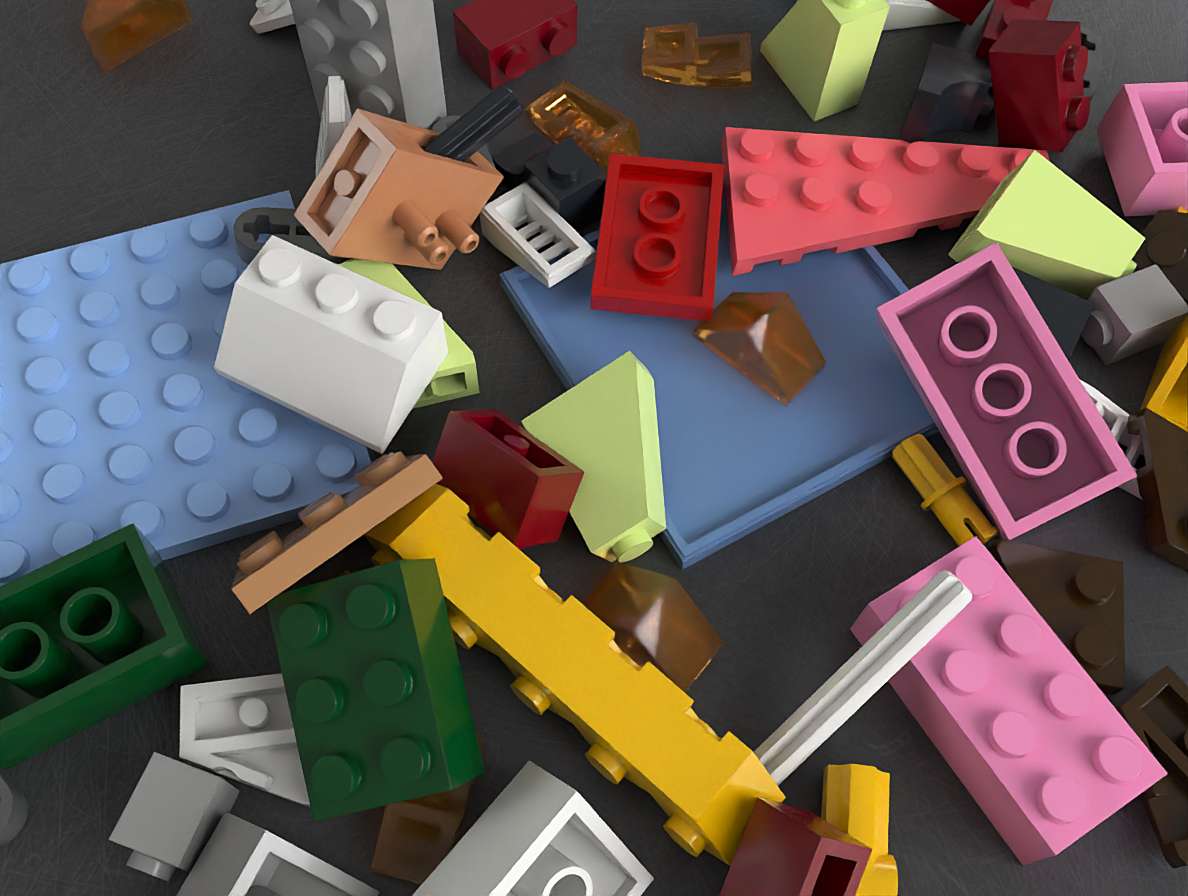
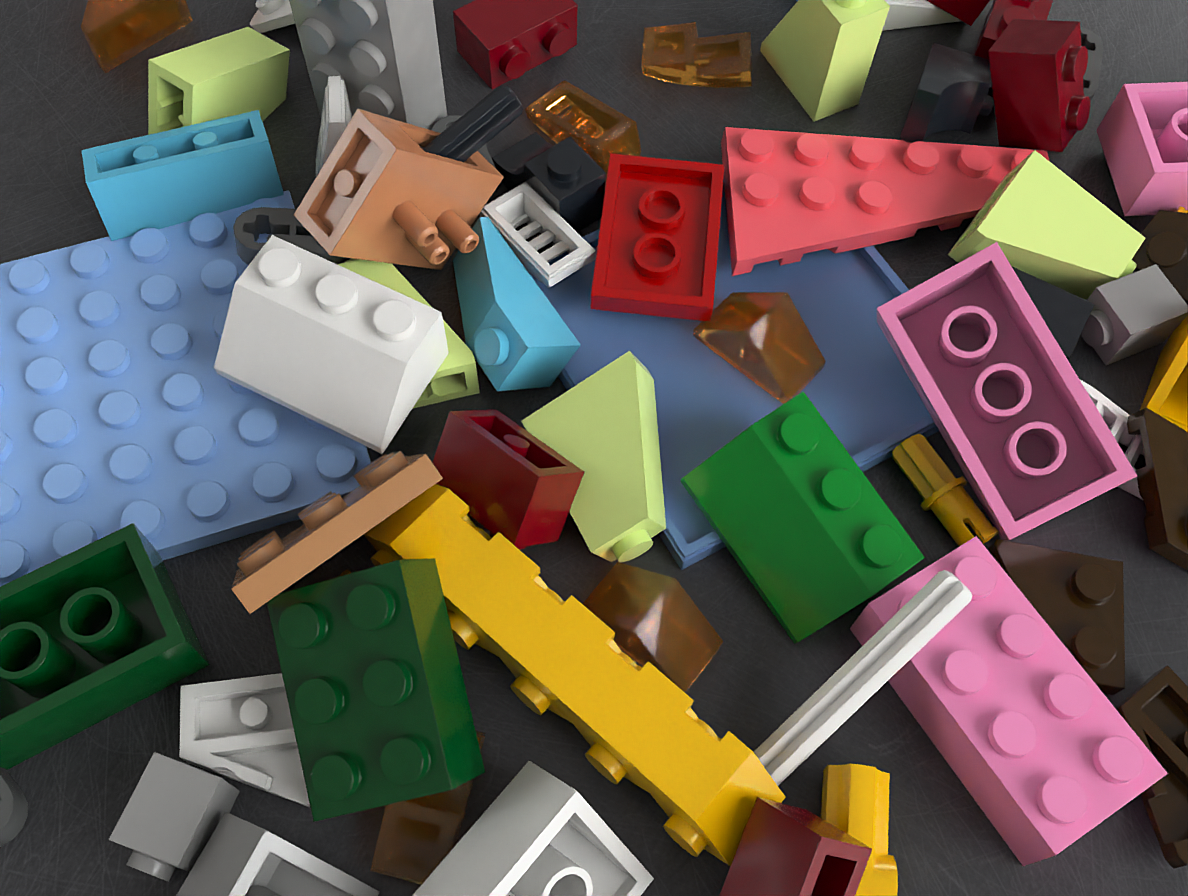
(181, 174): none -> medium azure brick
(216, 80): none -> yellowish green slope
(508, 317): none -> medium azure slope
(801, 518): none -> green slope

